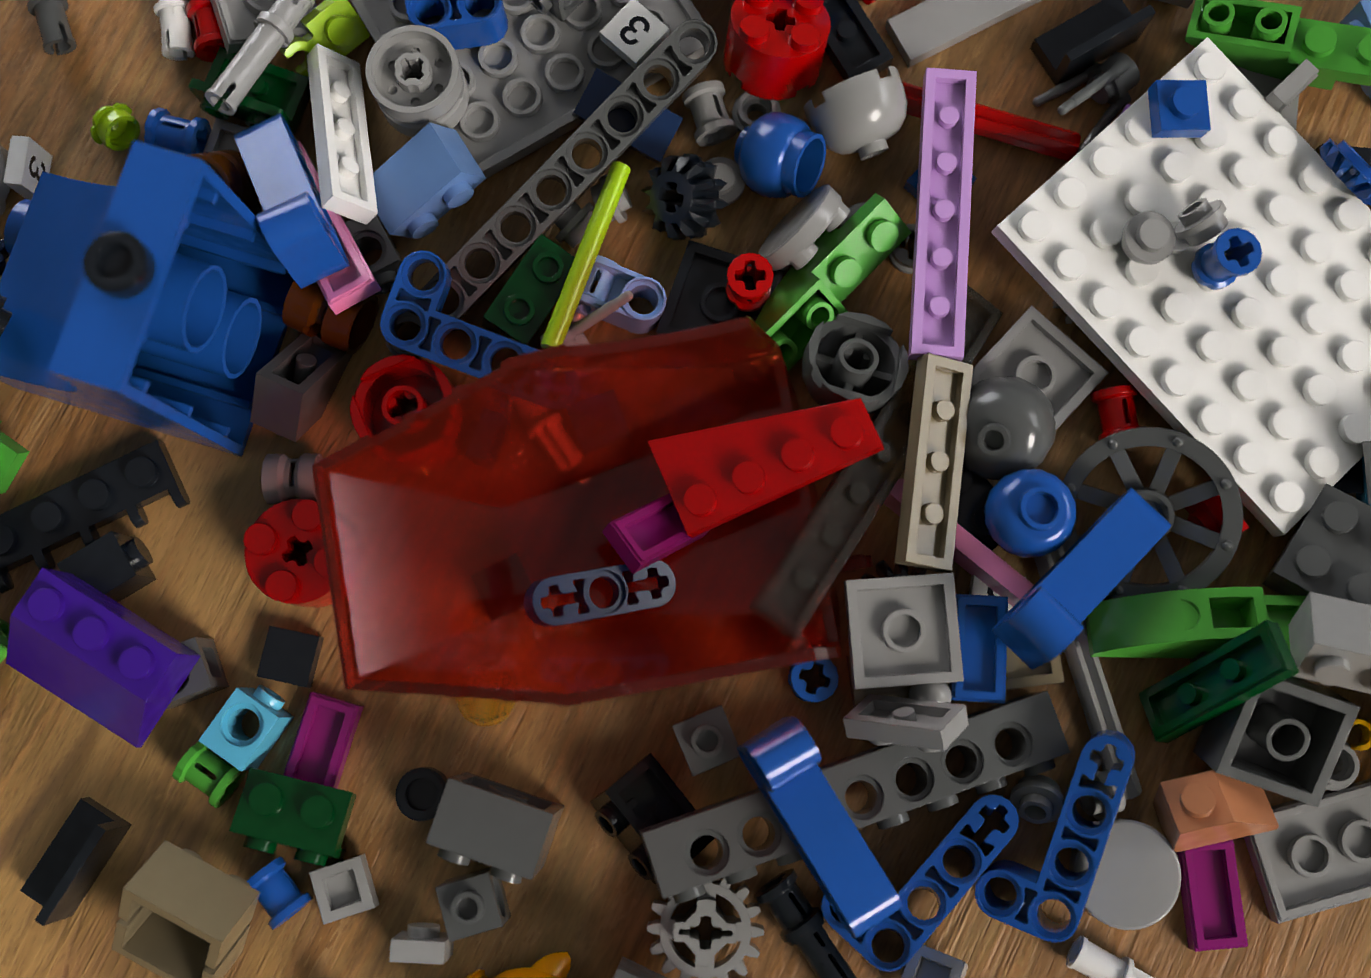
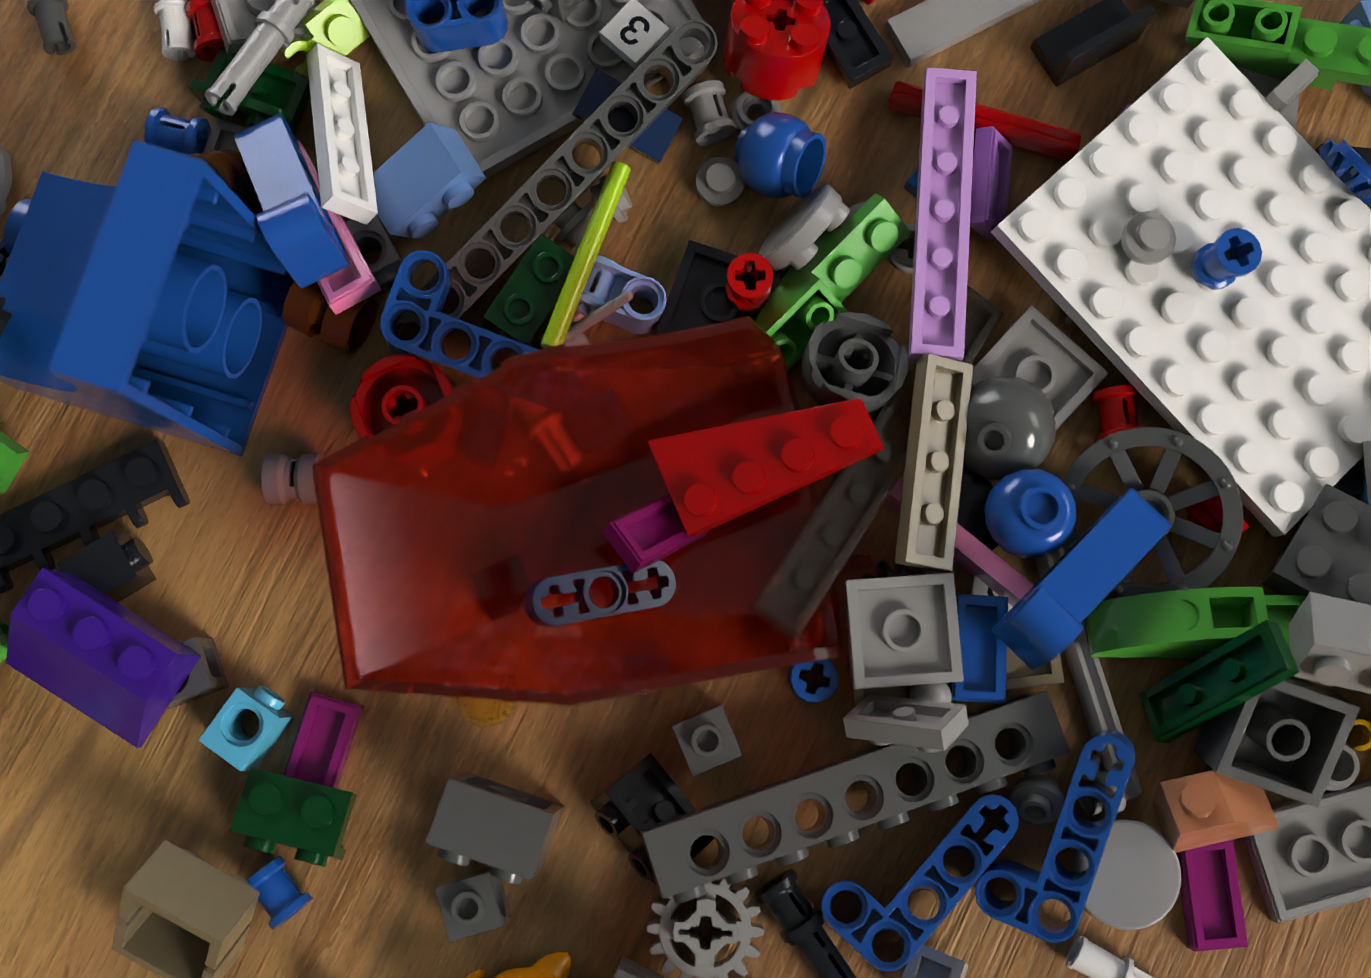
(25, 165): white tile -> none
(74, 860): black panel -> none
(115, 127): lime plate -> none
(119, 265): black tile -> none
(191, 770): bright green bush -> none
(274, 553): red brick -> none
(290, 656): black tile -> none
(297, 386): dark grey slope -> none
(344, 889): light grey plate -> none
(417, 79): light grey wheel -> none
(420, 793): black tile -> none
(421, 945): light grey plate -> none
(684, 197): black gear -> none
(845, 869): blue beam -> none
(860, 113): light grey cylinder -> none
(990, 181): none -> medium lavender tile
(1104, 84): dark grey plant -> none
(1179, 109): blue plate -> none
(1201, 221): light grey plate -> none

